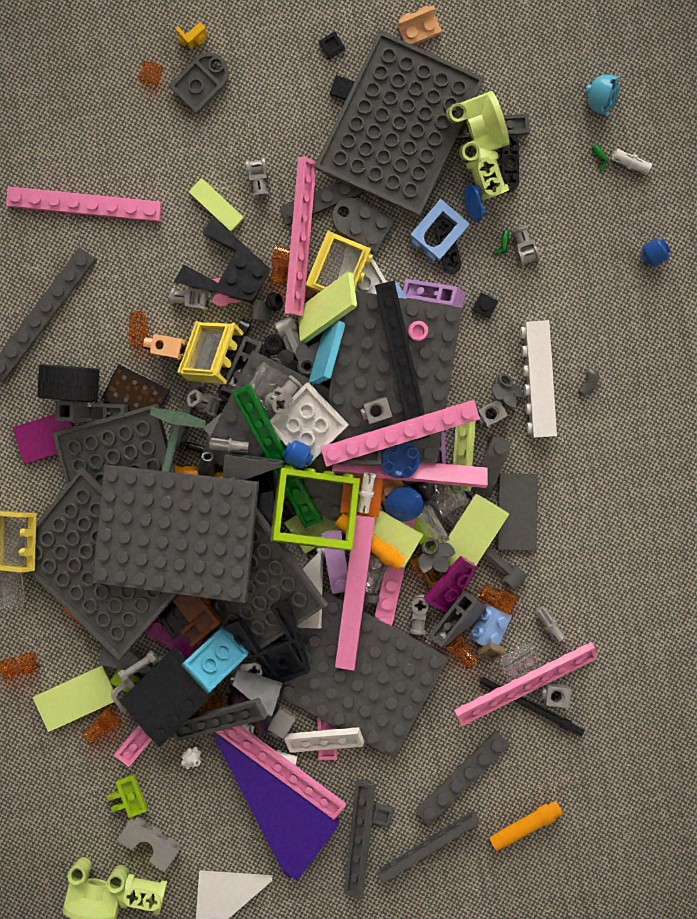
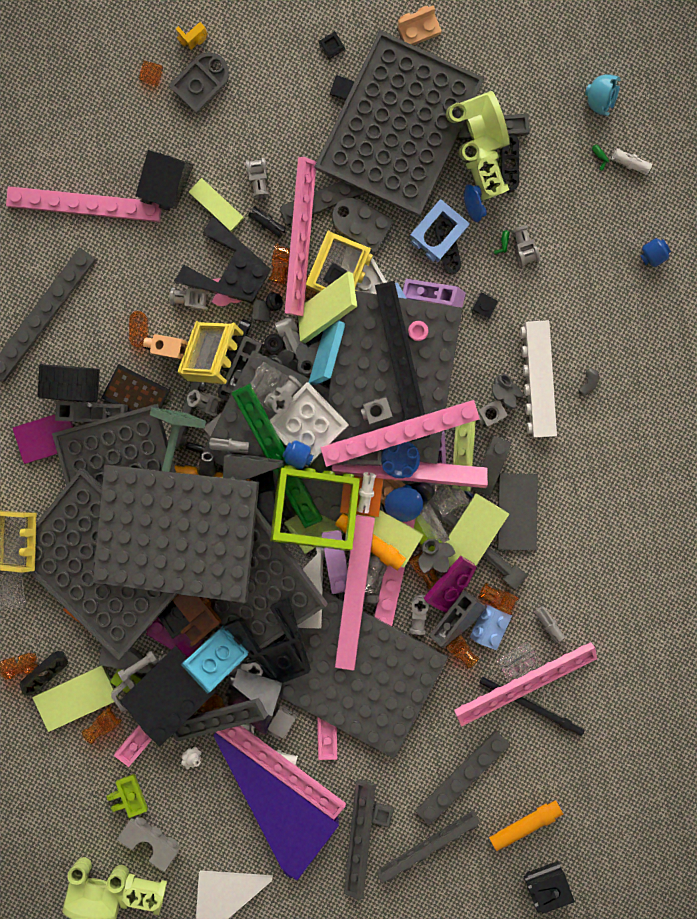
(53, 664): none -> black beam
(163, 180): none -> black slope
(267, 222): none -> black pin
(324, 740): white plate -> none
(333, 273): none -> black tile
(491, 651): dark tan tile -> none
(548, 888): none -> black piece
(562, 700): light grey brick -> none

